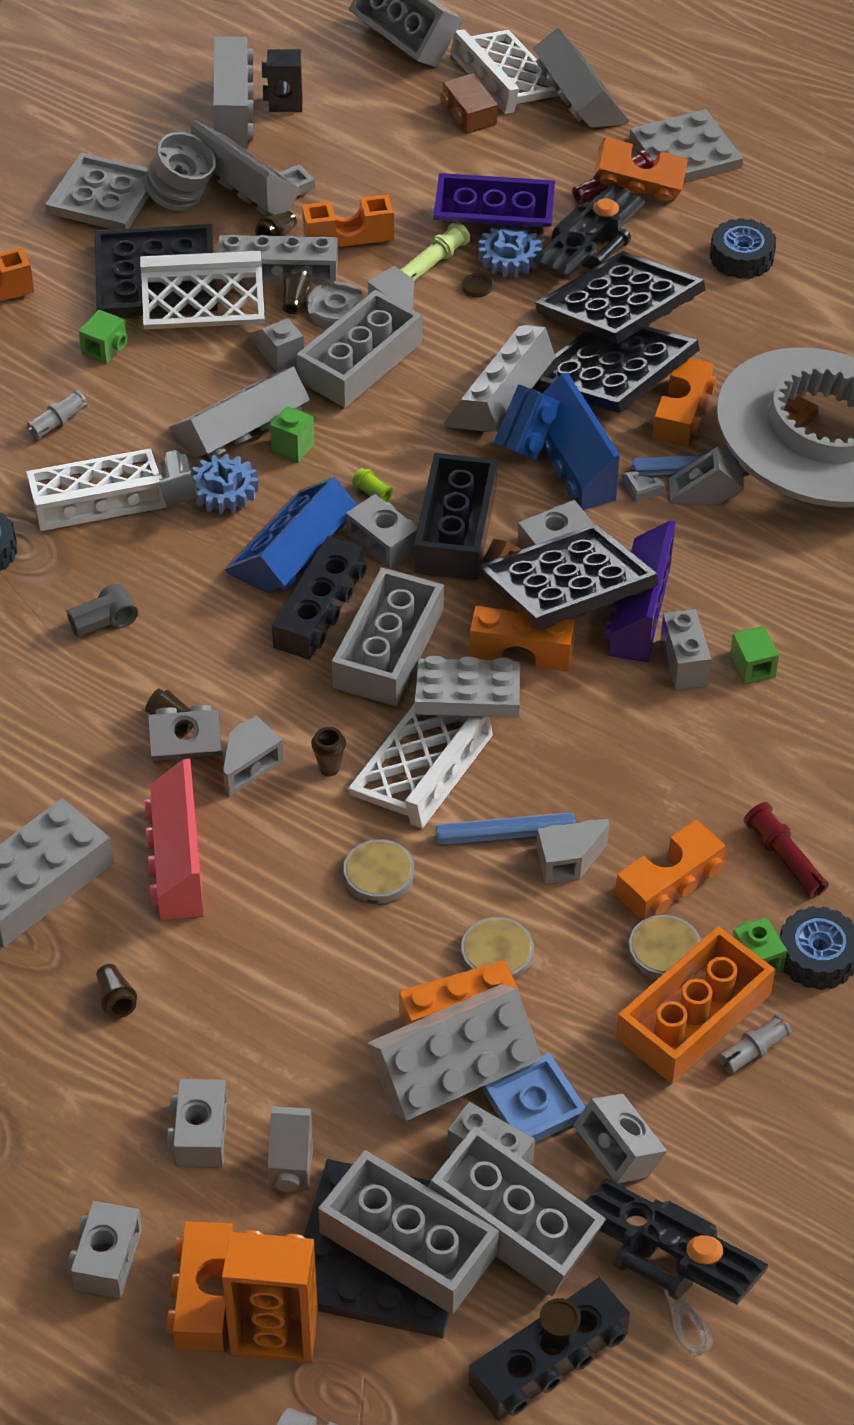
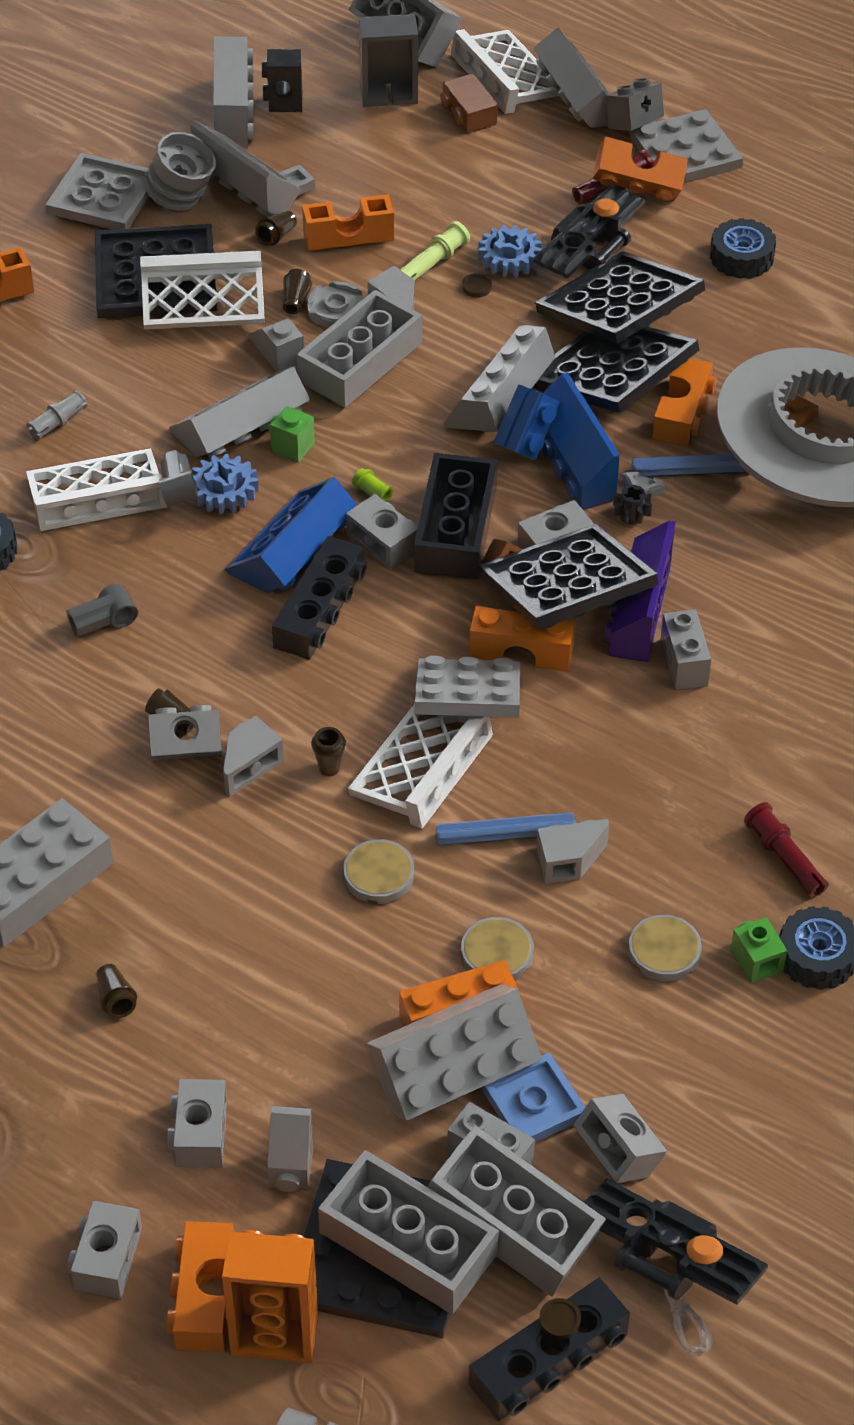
(103, 336): bright green brick -> none
(174, 844): coral slope -> none
(283, 253): light grey brick -> none
(388, 57): none -> dark grey piece
(388, 636): light grey brick -> none
(494, 200): dark purple slope -> none
(632, 504): none -> black gear
(635, 105): none -> dark grey brick
(652, 889): orange arch -> none
(694, 1004): orange brick -> none
(707, 480): light grey slope -> none
(754, 655): bright green brick -> none
(754, 1044): light grey pin -> none

